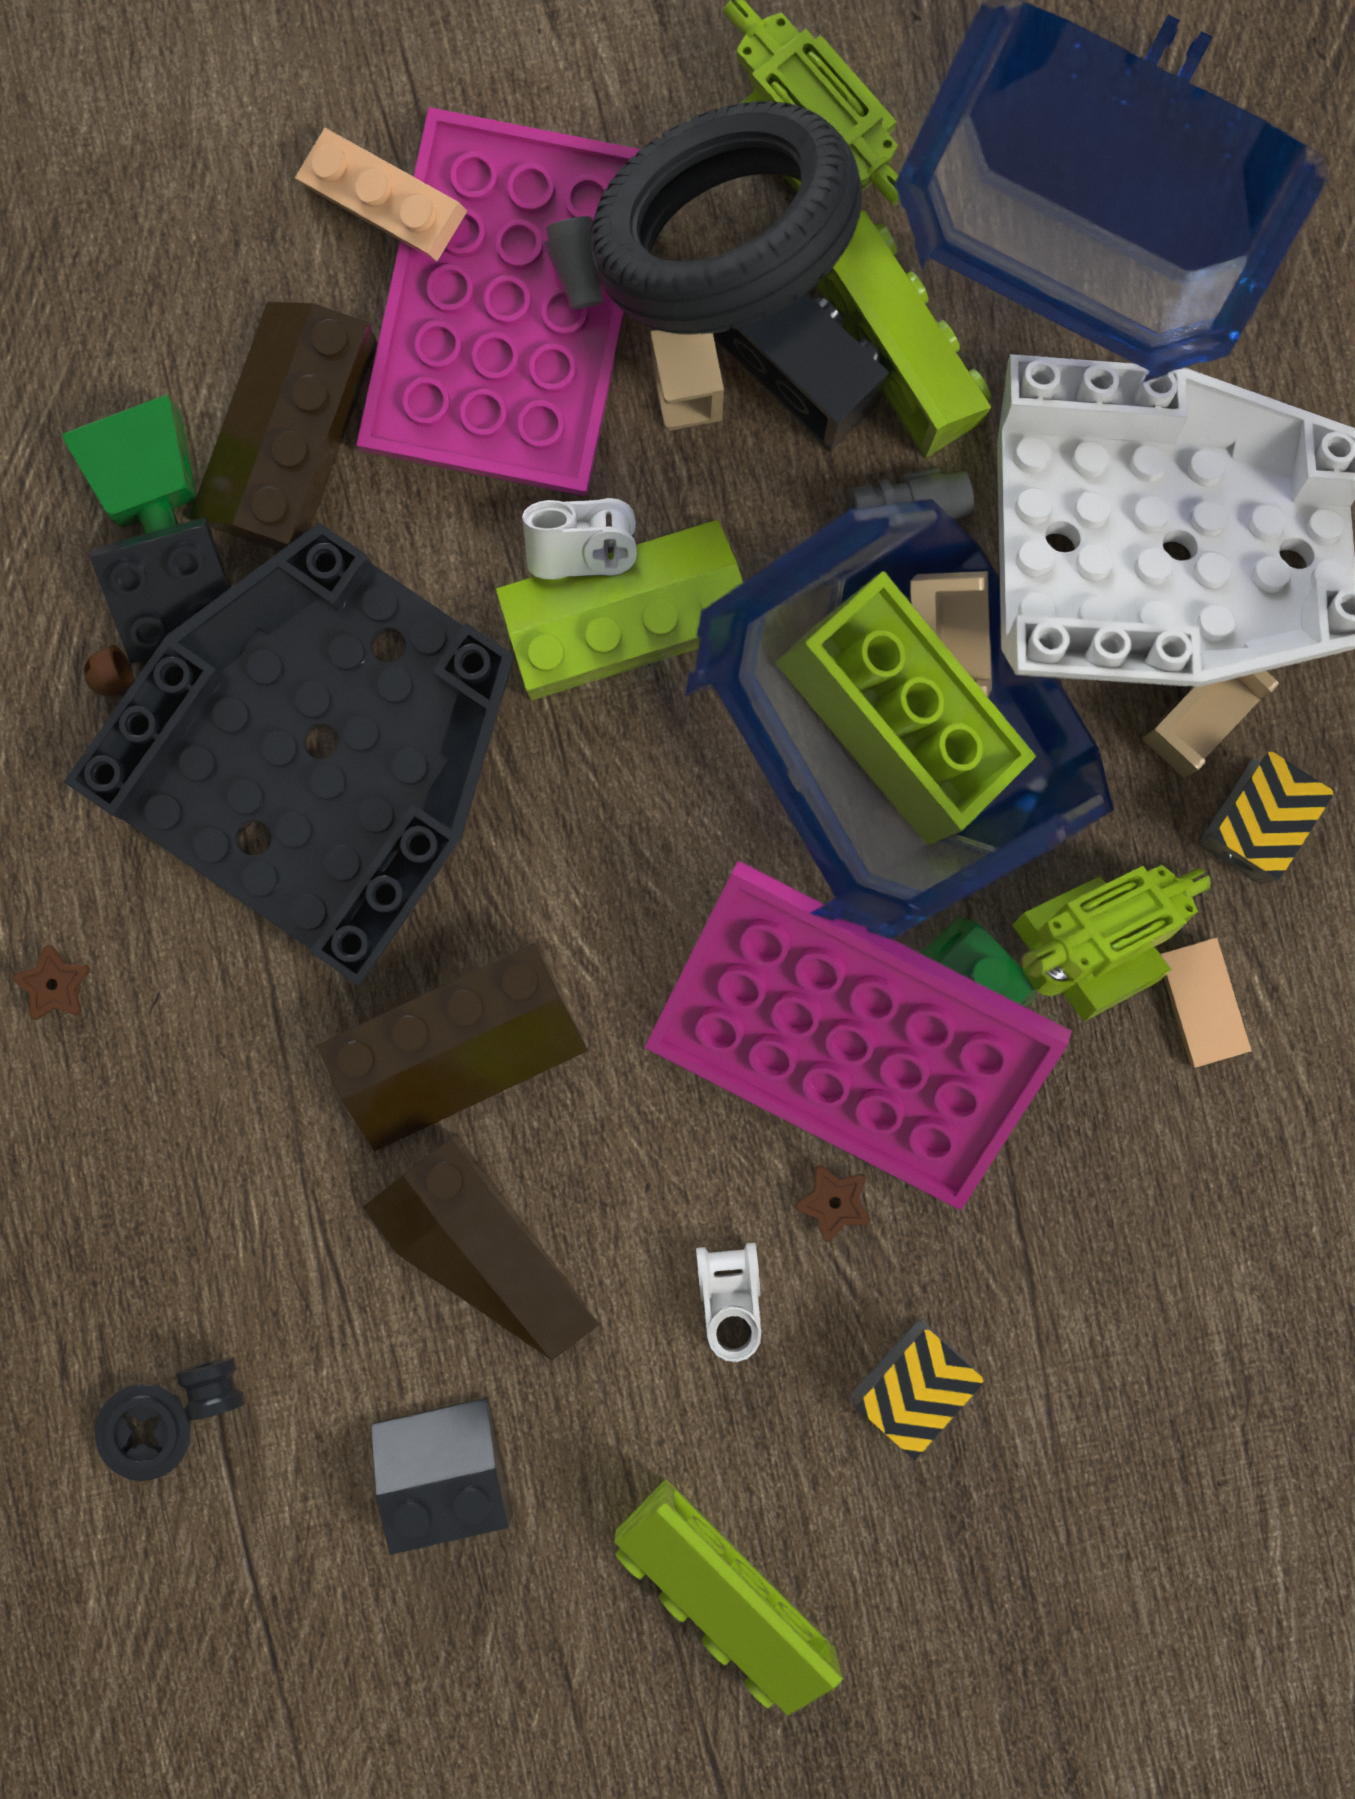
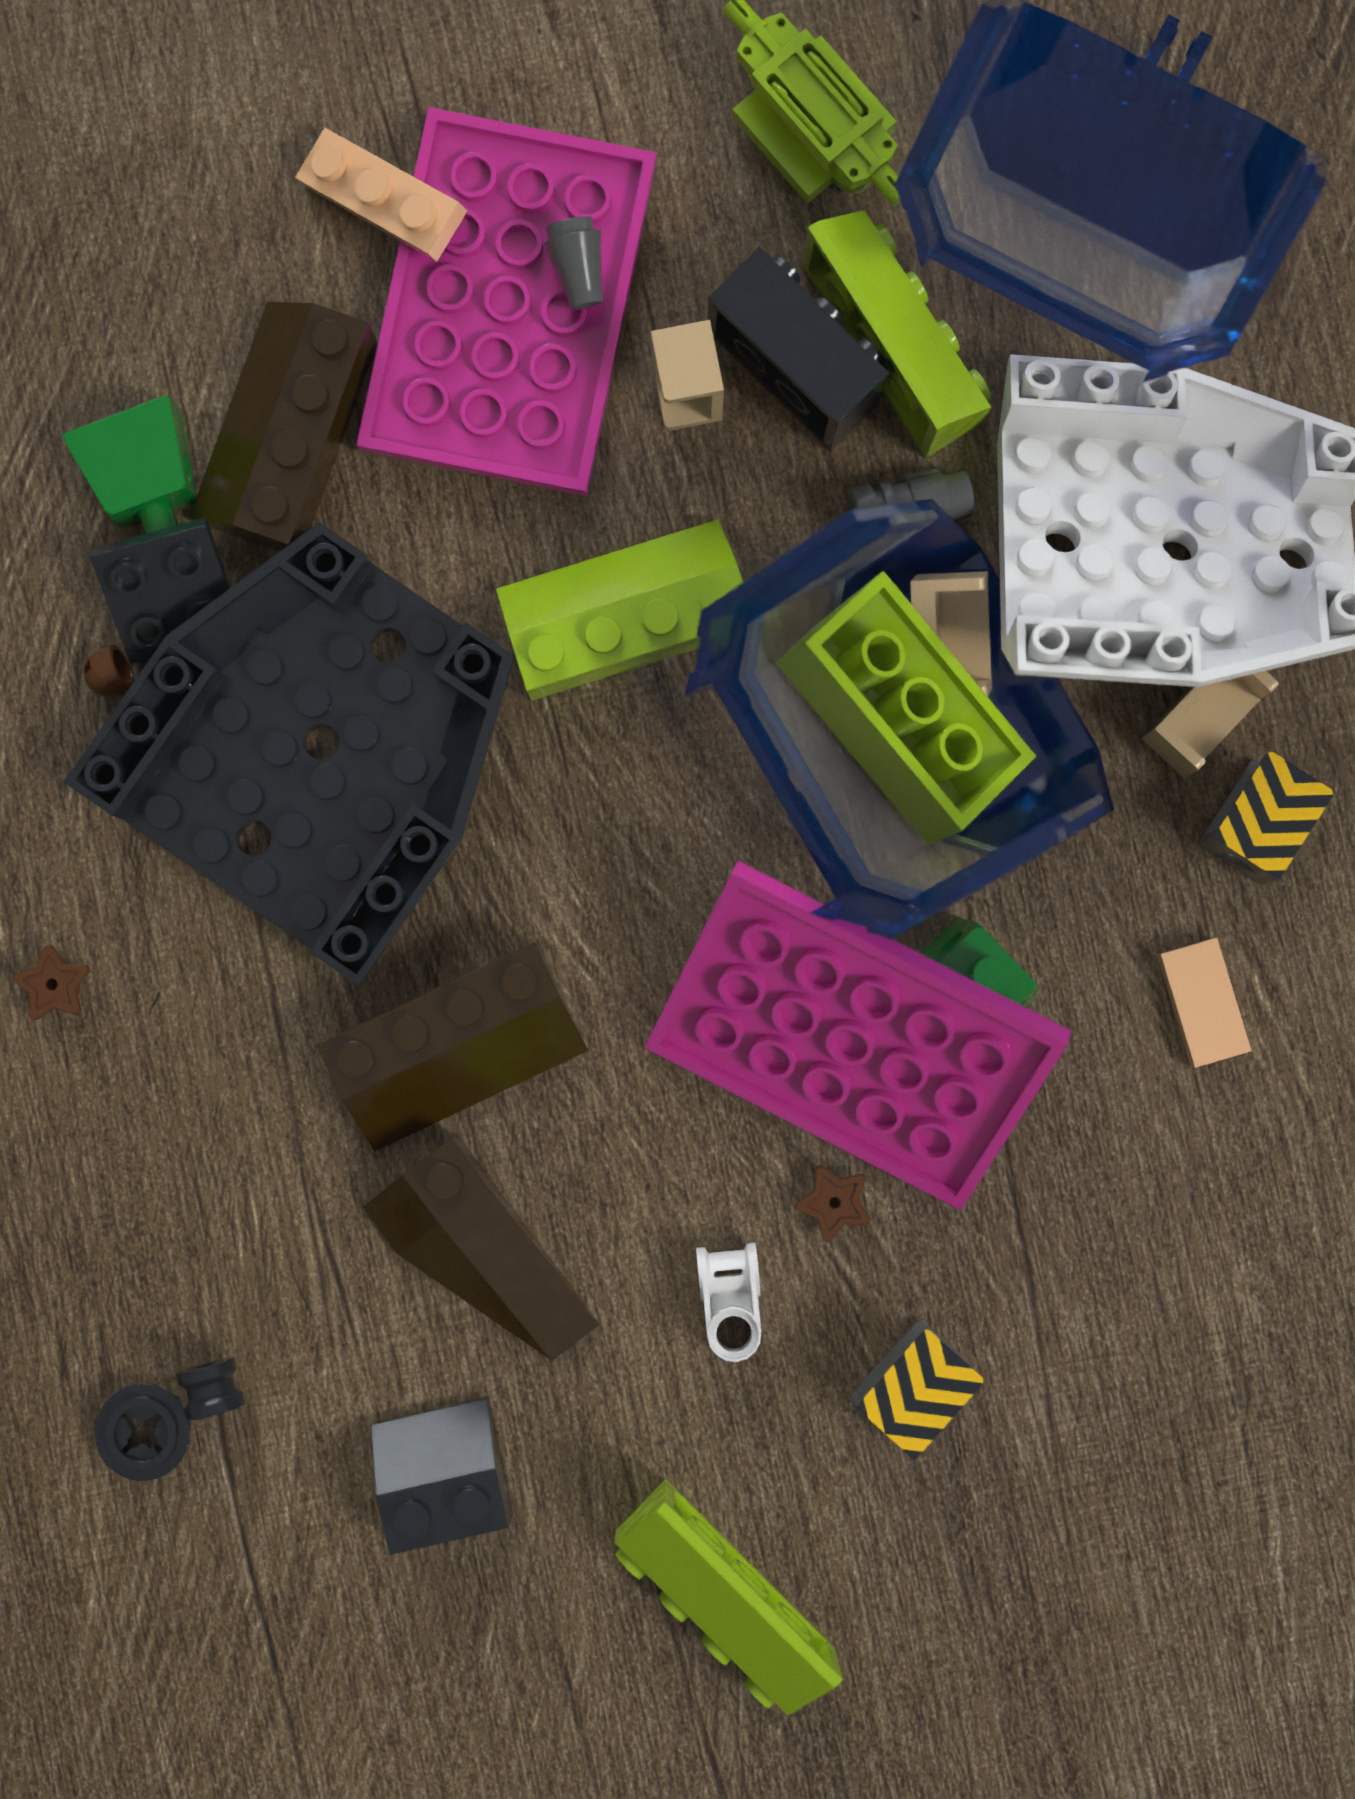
(574, 538): white piece -> none
(755, 277): black tyre -> none
(1103, 936): lime piece -> none

